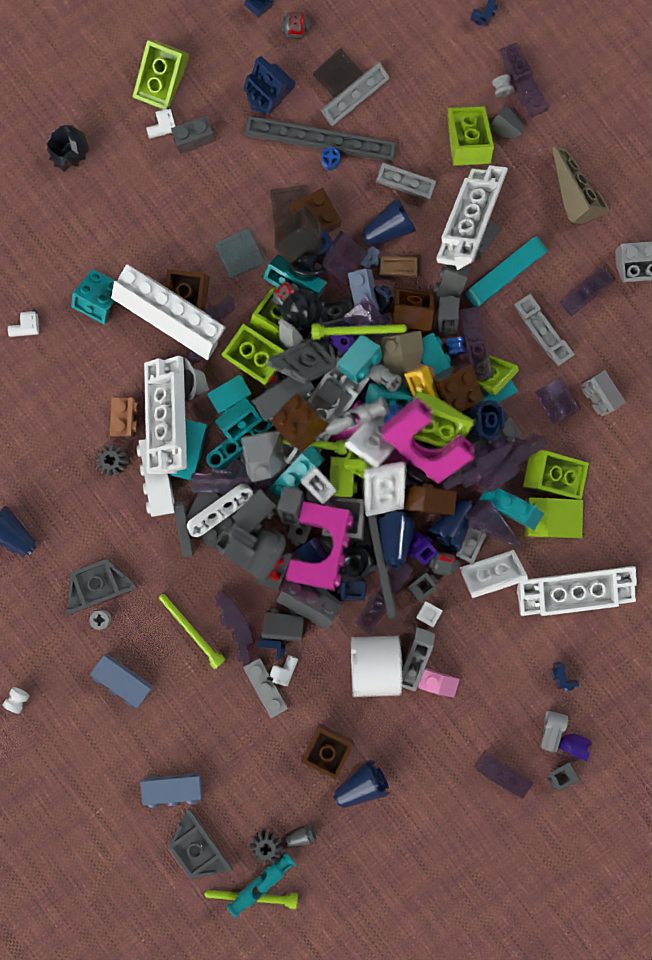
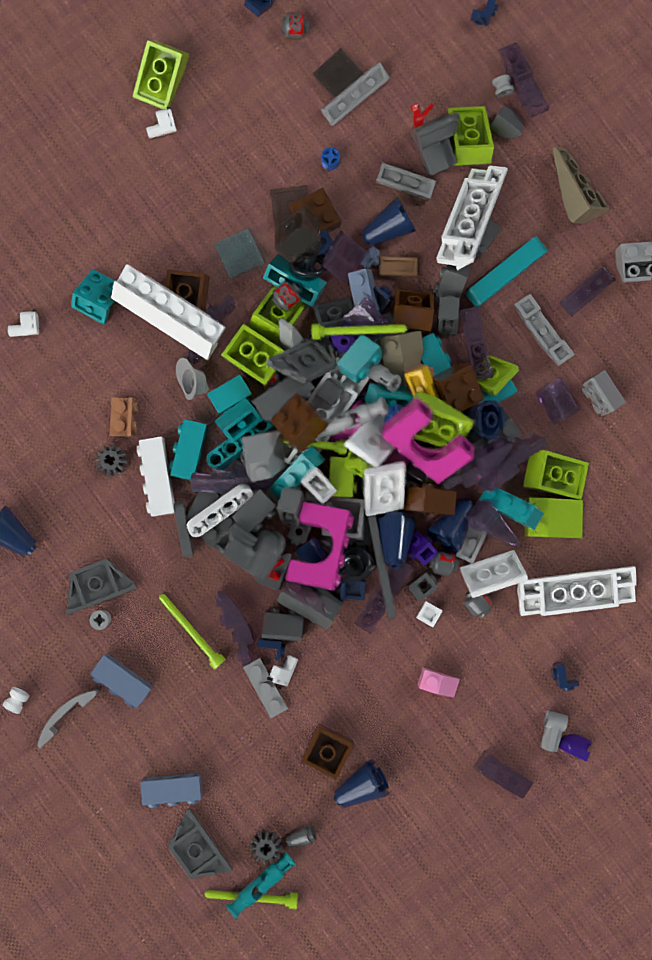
(49, 729): none -> light grey slope
(67, 147): black hair -> none
(165, 416): white slope -> none
(193, 134): dark grey brick -> none
(267, 86): dark blue piece -> none
(301, 309): black hair -> none
(320, 138): dark grey tile -> none
(376, 666): white brick -> none
(417, 658): light grey slope -> none
(433, 138): none -> dark grey piece
(456, 346): blue wheel -> none
(478, 606): none -> dark grey head
(569, 771): dark grey brick -> none

